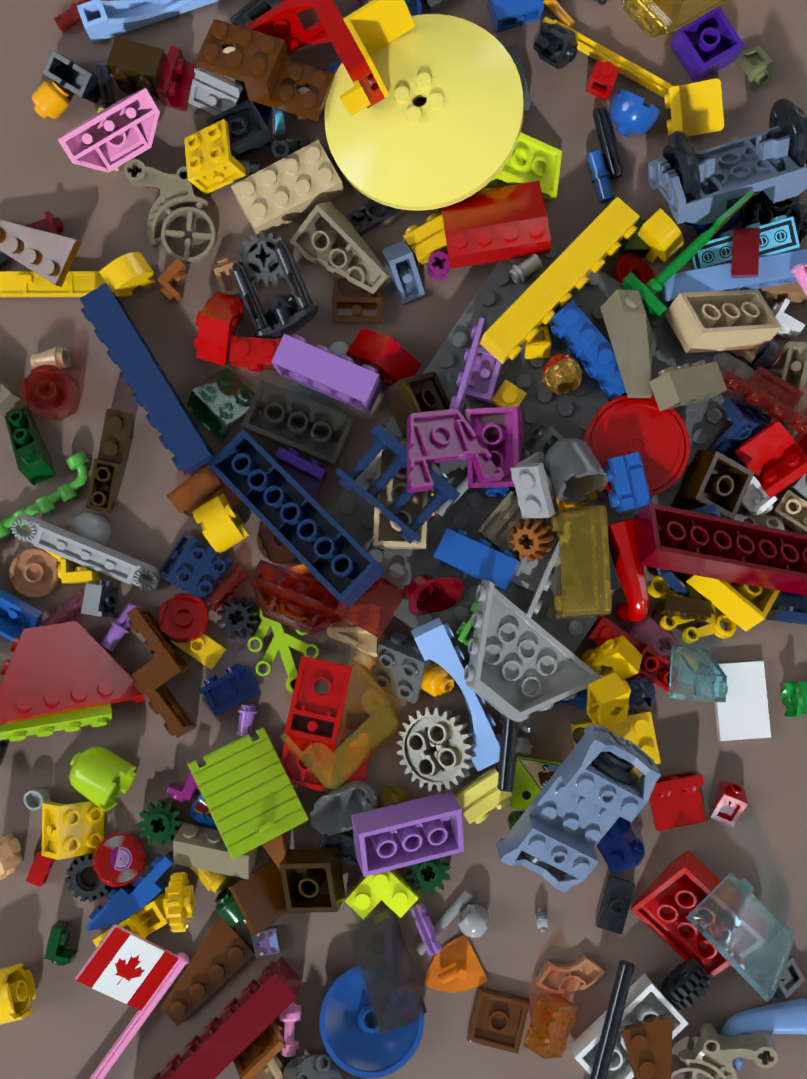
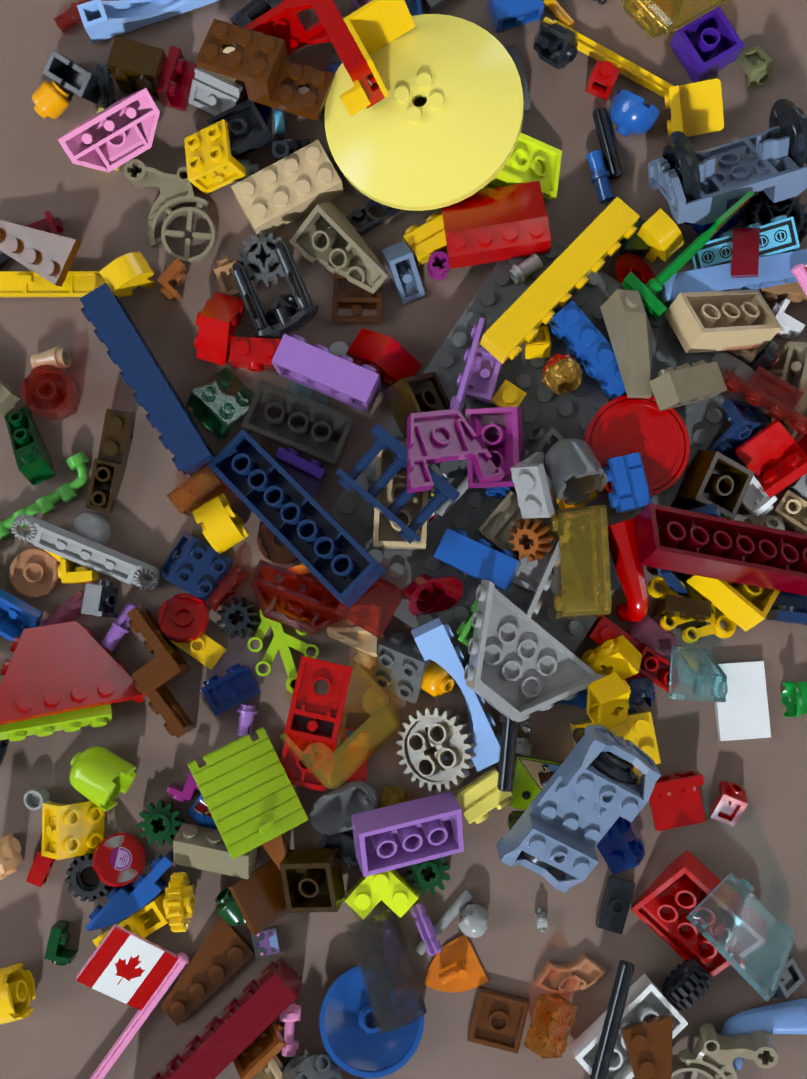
(211, 880): yellow cone -> none

